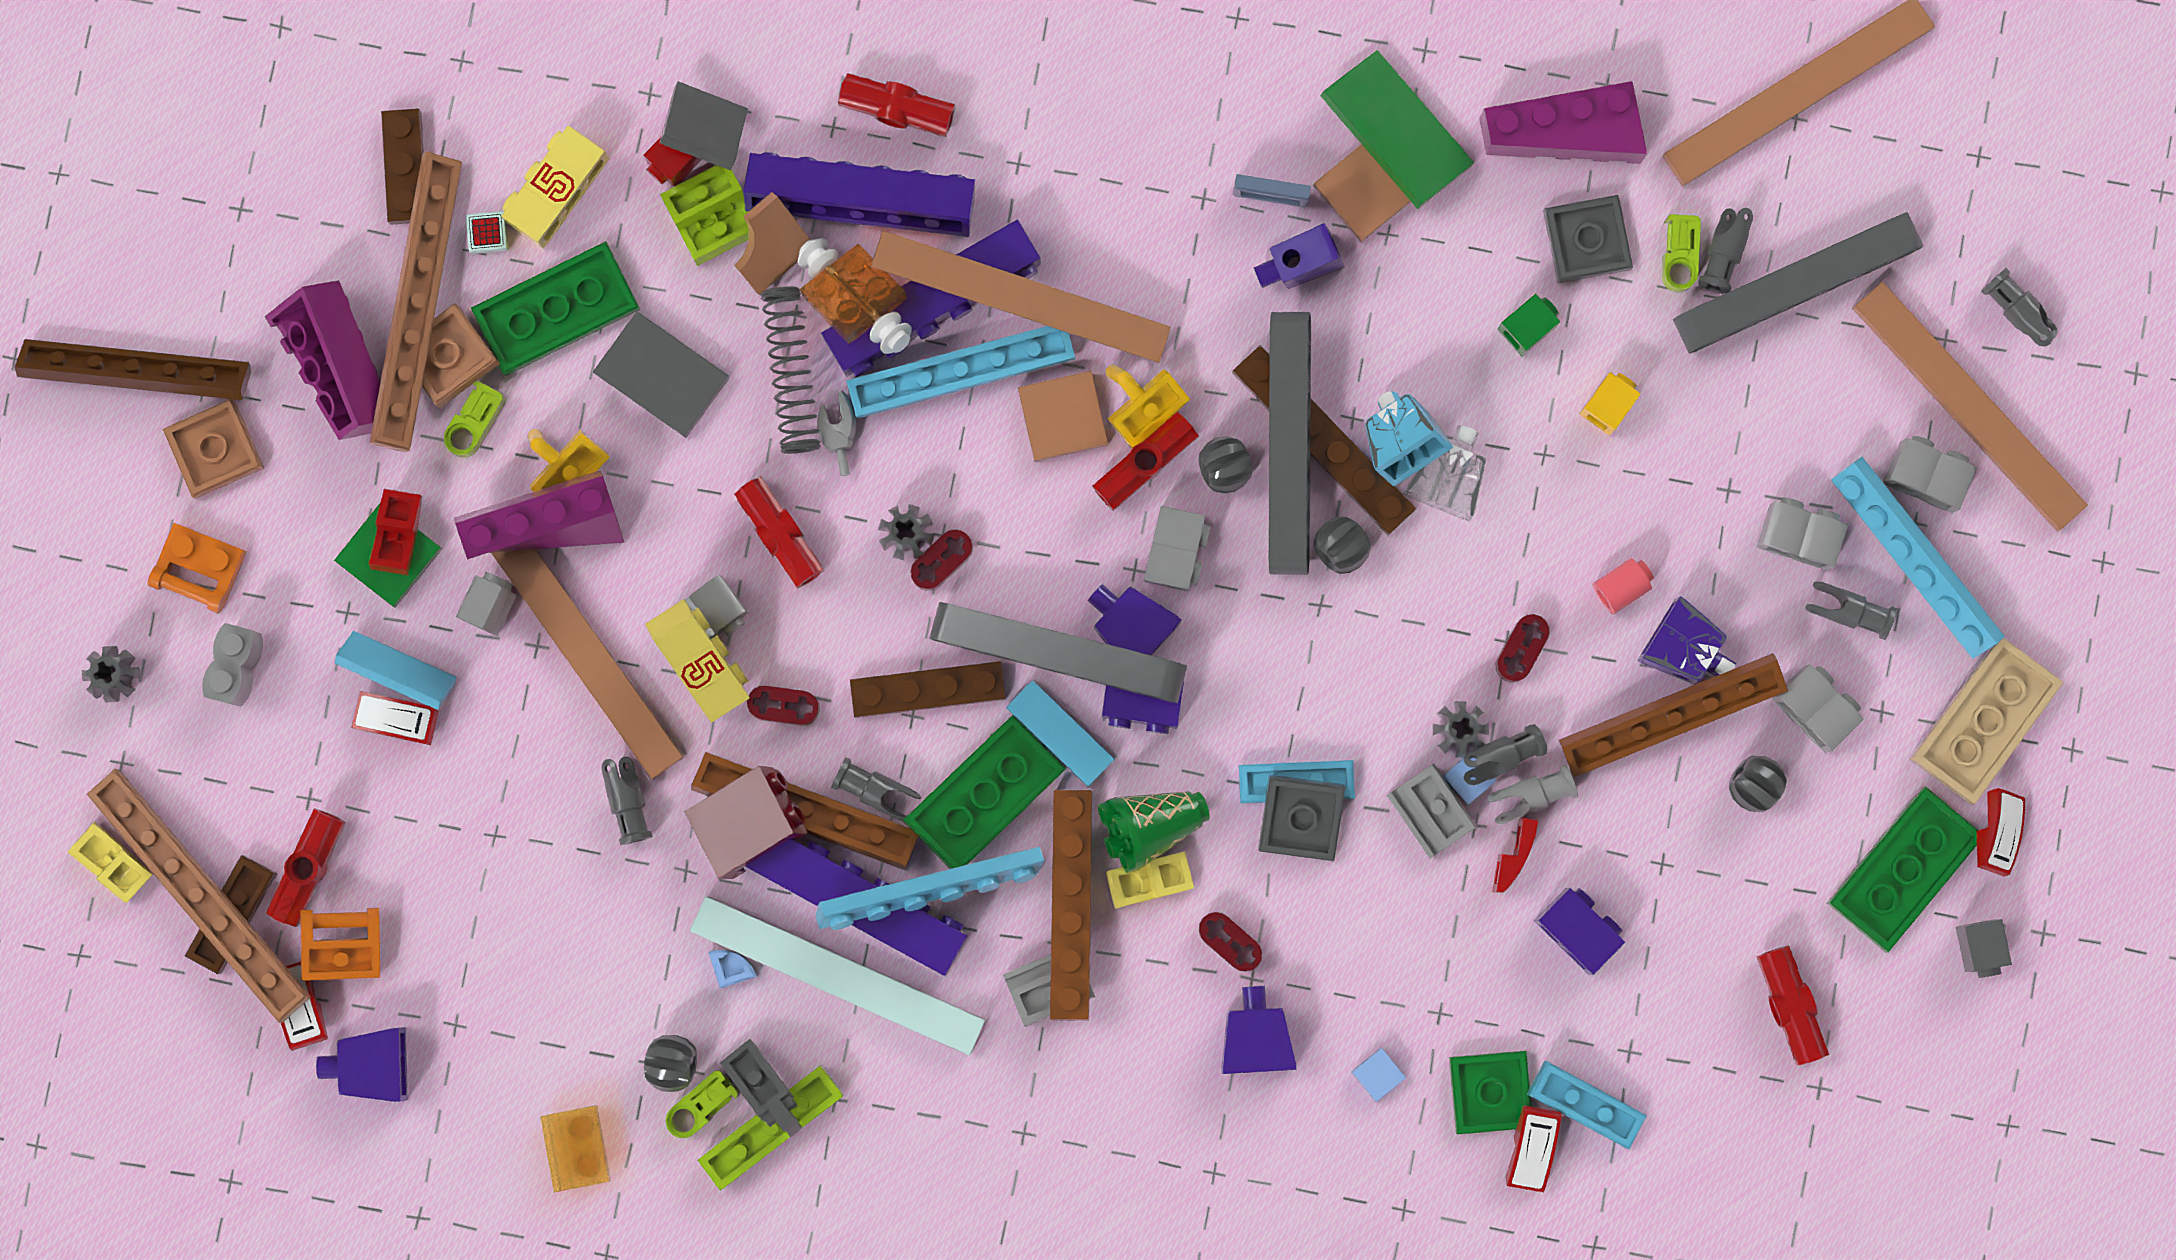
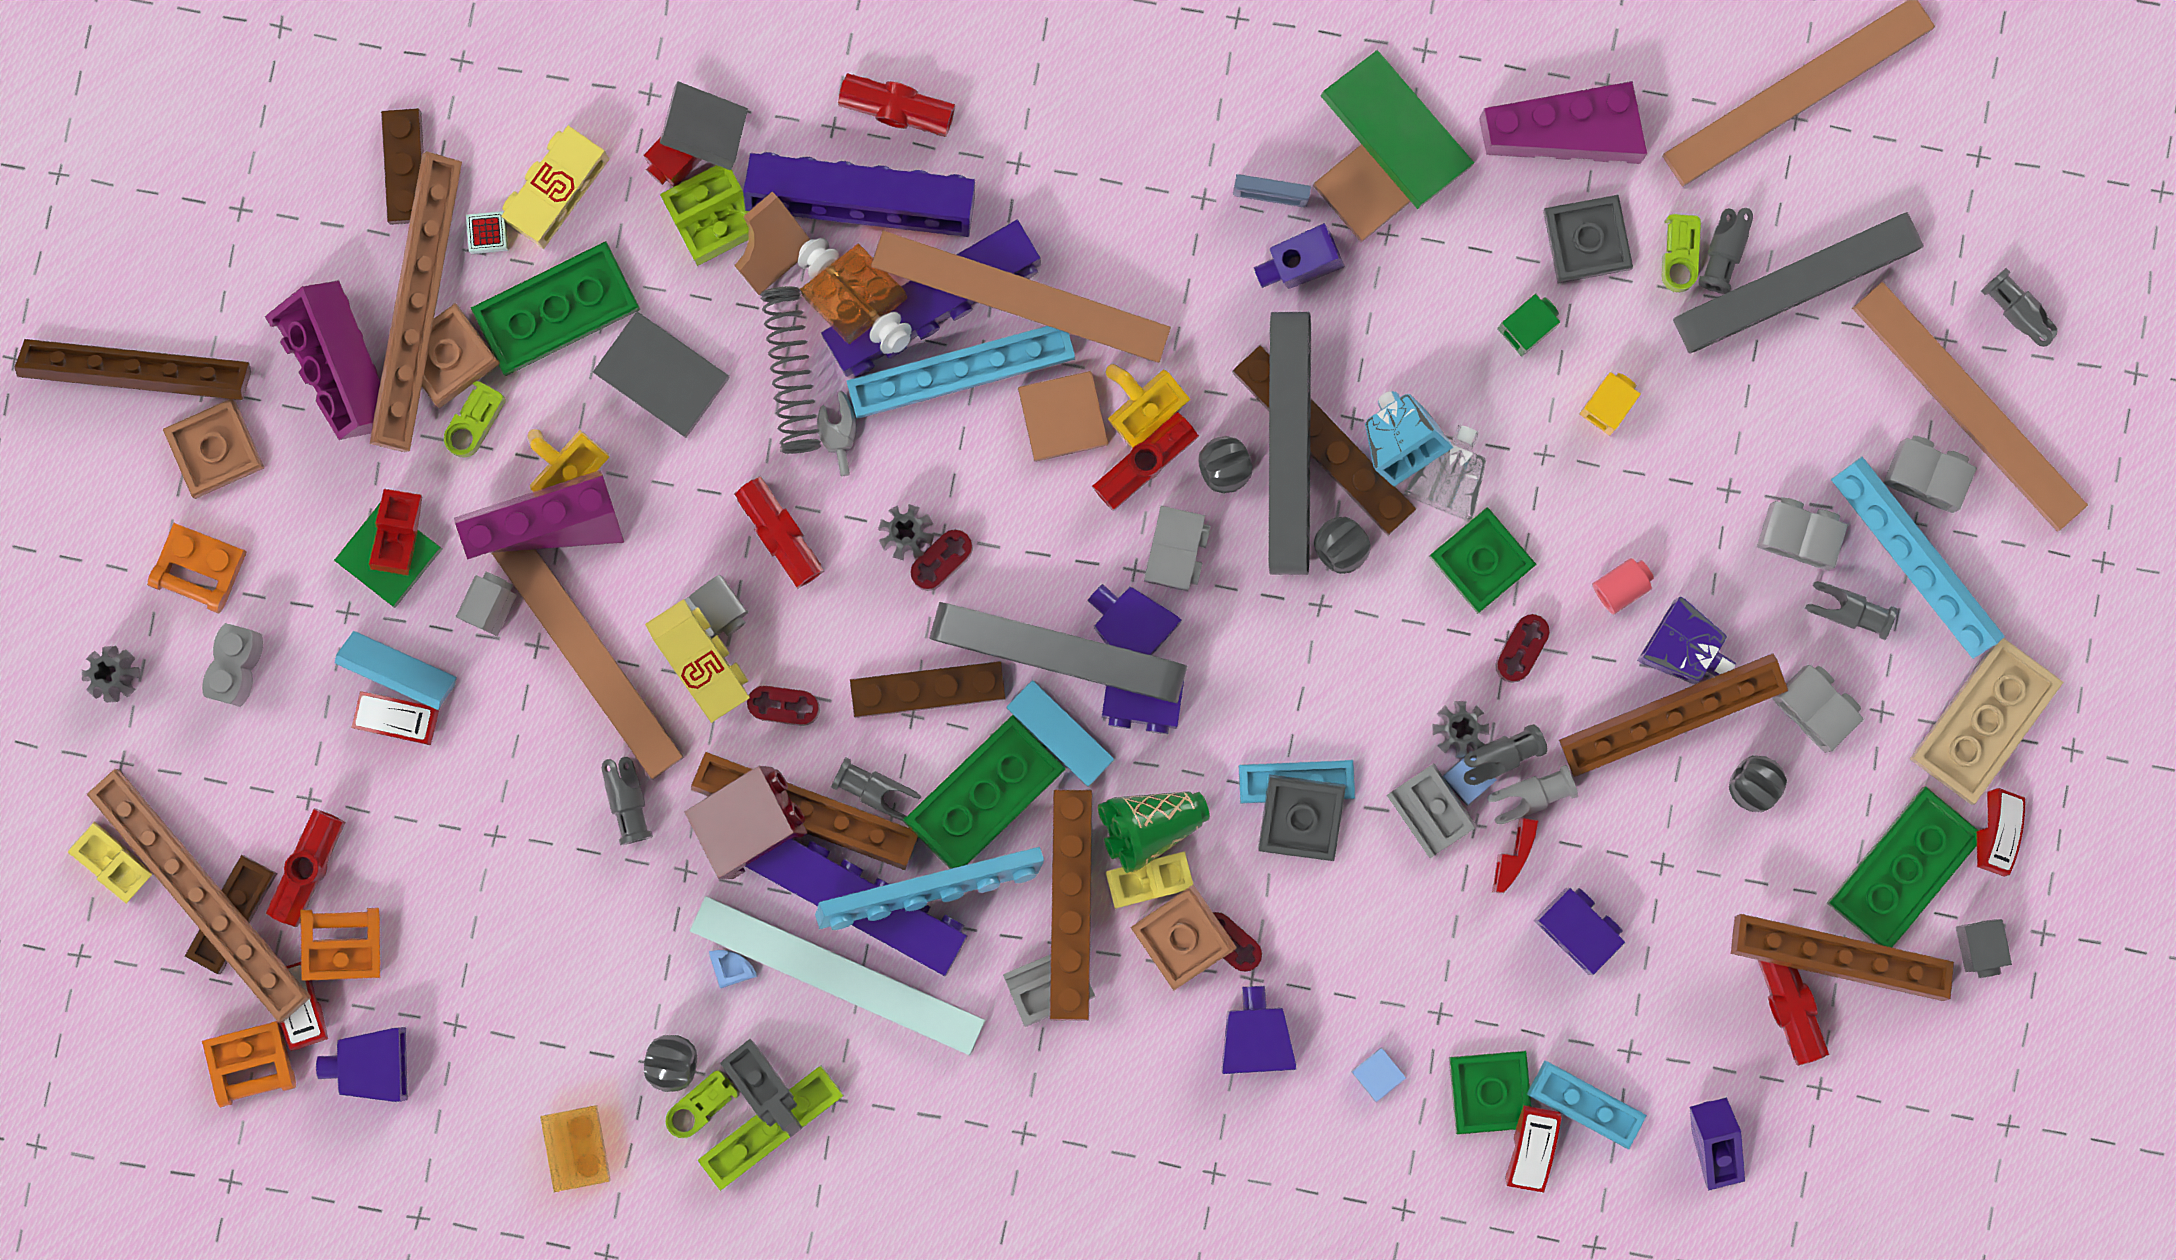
(244, 1051): none -> orange plate
(1183, 937): none -> nougat tile
(1482, 560): none -> green tile
(1718, 1143): none -> dark purple slope
(1842, 957): none -> dark orange plate

